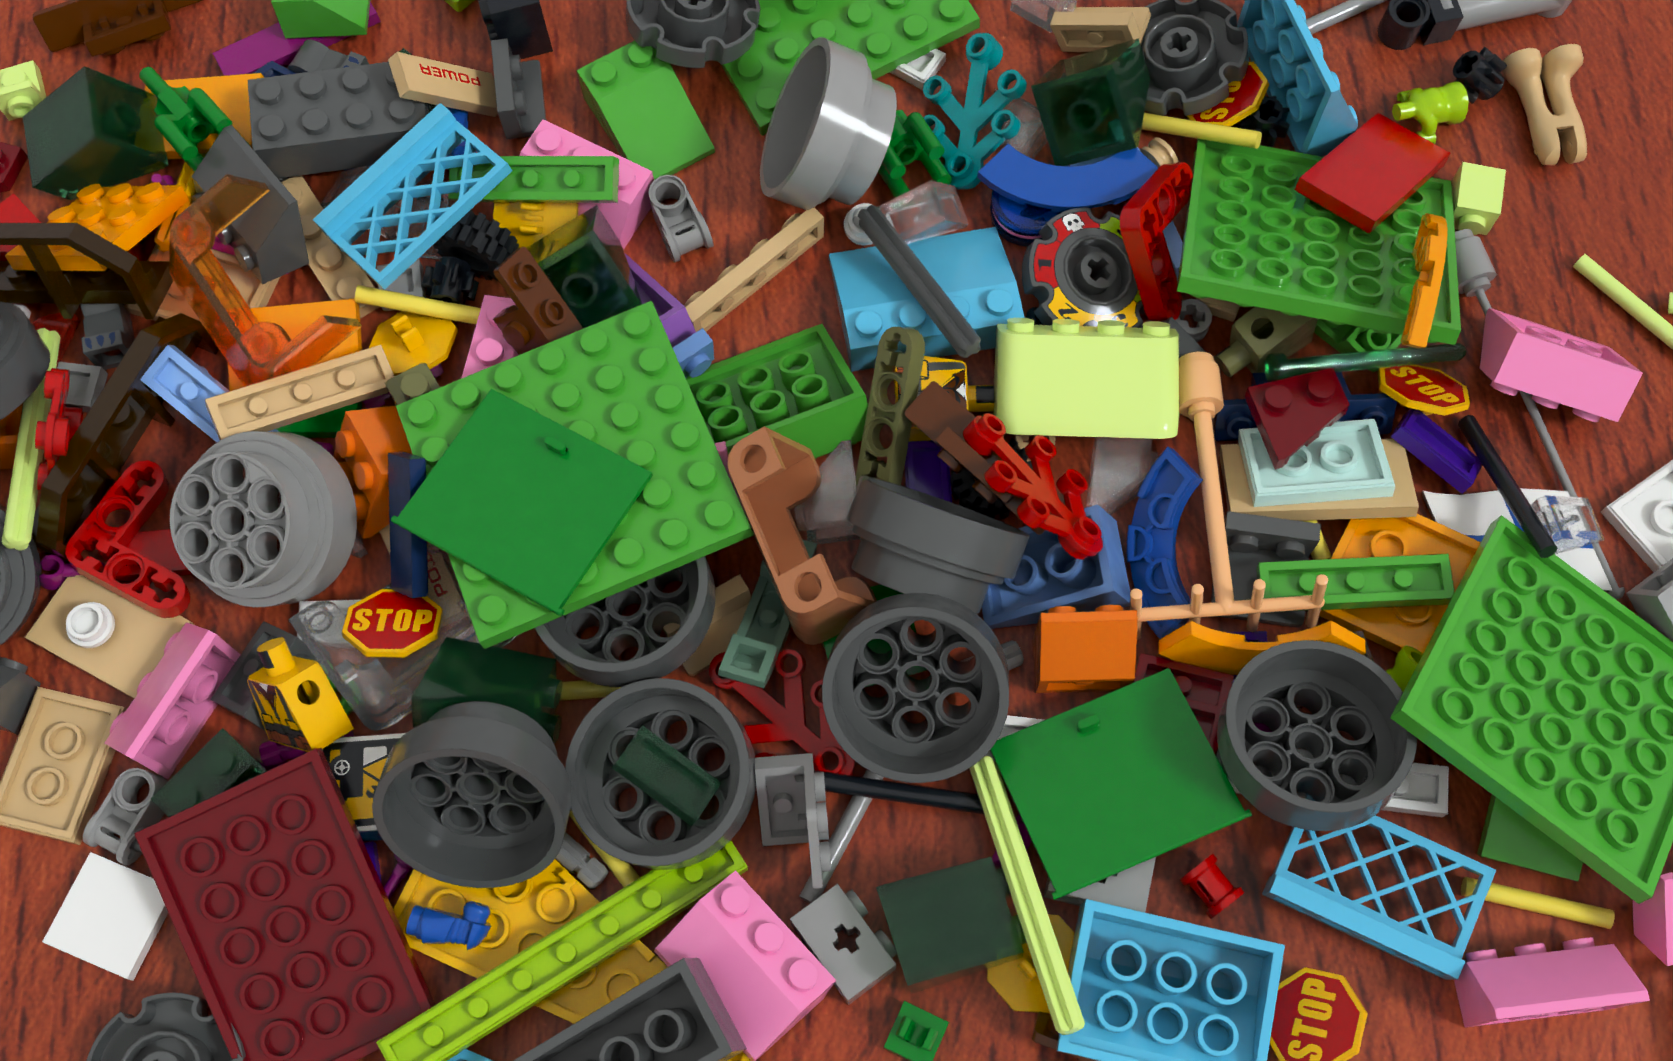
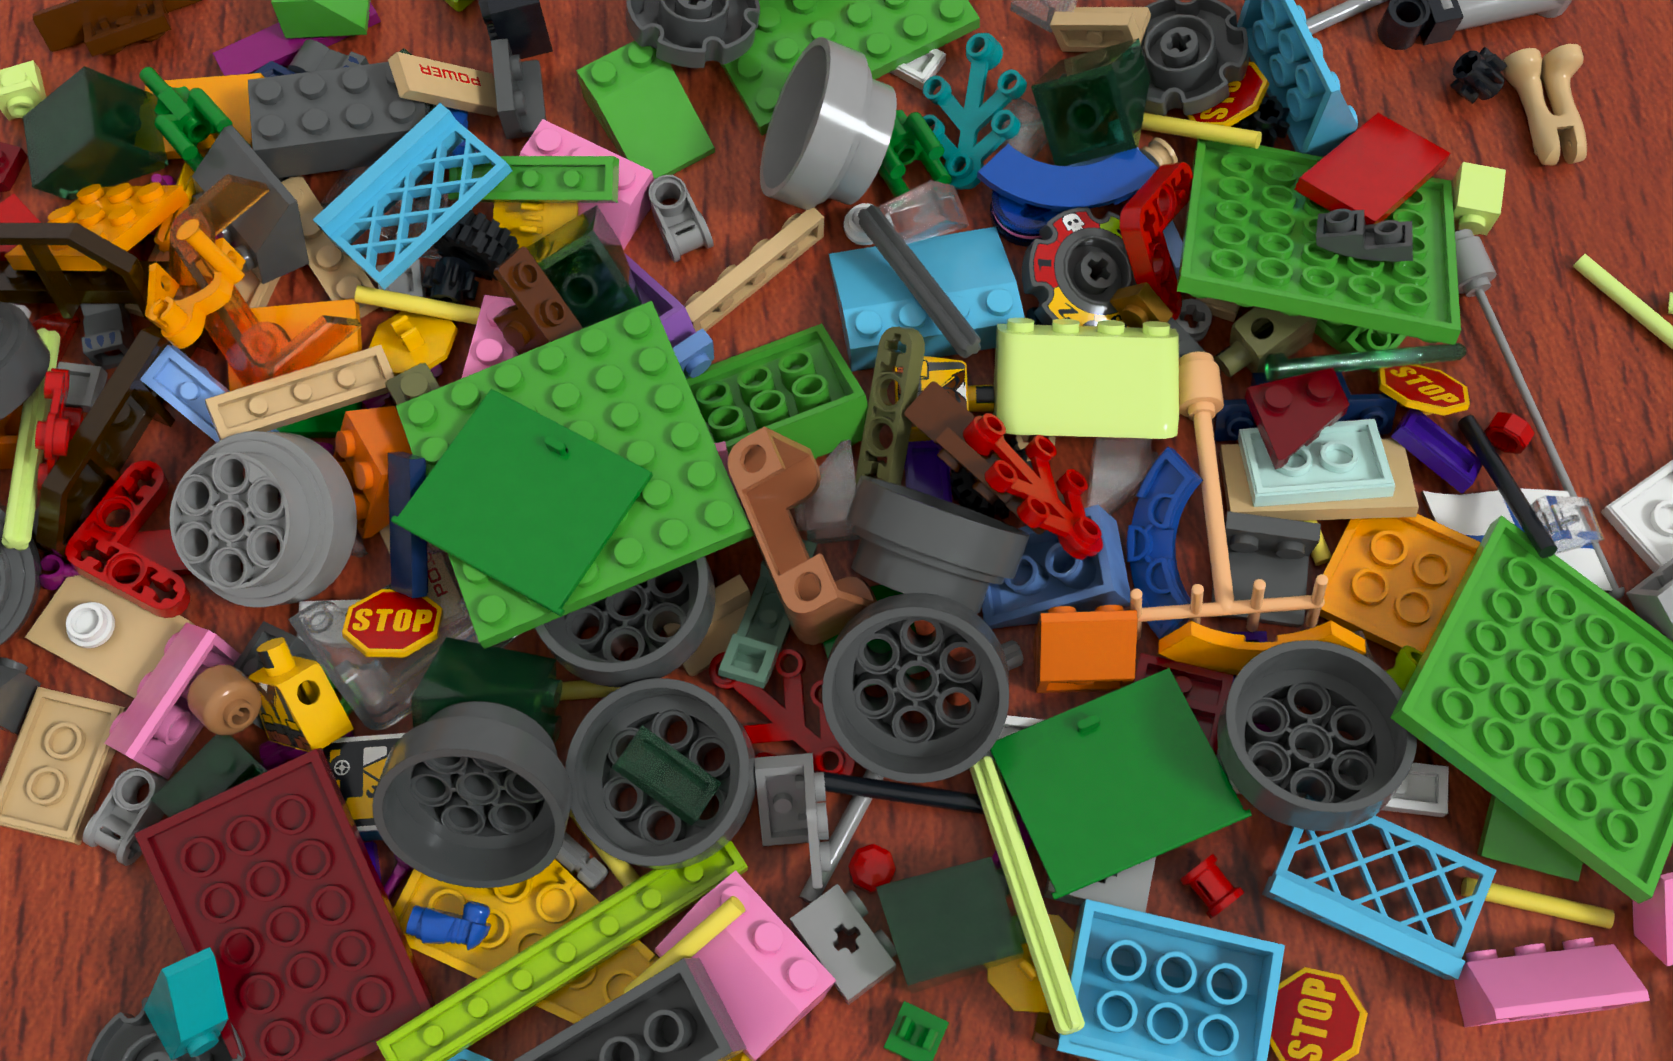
(109, 917): white tile -> none
(184, 319): none -> light orange piece
(188, 1005): none -> teal slope
(224, 700): none -> medium nougat head
(694, 940): none -> light yellow bar
(871, 868): none -> red tile
(1140, 305): none -> pearl gold plate
(1348, 235): none -> dark grey slope
(1364, 581): bright green plate -> none
(1429, 258): light orange tile -> none
(1432, 106): lime piece -> none
(1509, 432): none -> red tile
(1556, 367): bright pink slope -> none

